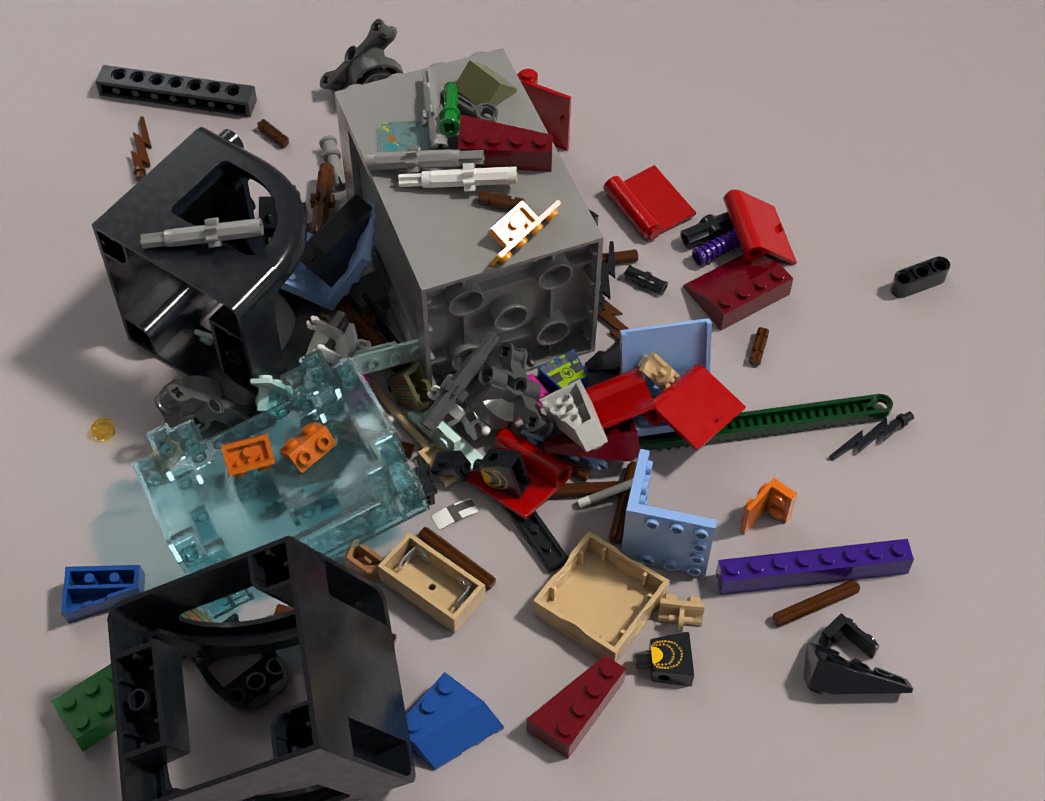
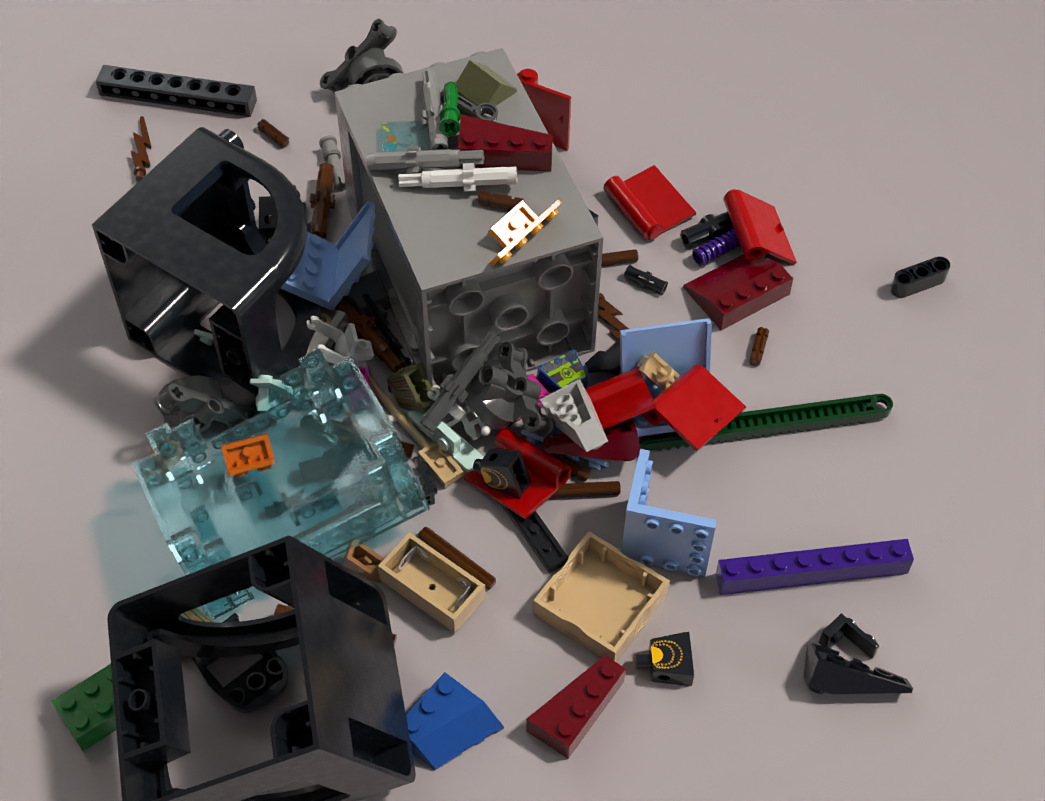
(98, 588): blue wedge -> none
(103, 429): clear yellow tile -> none
(210, 233): light grey piece -> none
(308, 446): orange bracket -> none
(334, 243): black wedge -> none
(386, 355): light aqua bracket -> none
(451, 463): black bracket -> none
(454, 512): white sticker -> none
(606, 270): black piece -> none
(606, 493): light grey bar -> none
(617, 528): reddish brown axle -> none
(681, 611): tan hips -> none
(771, 497): orange bracket -> none
(816, 602): reddish brown axle -> none
(862, 442): black piece -> none

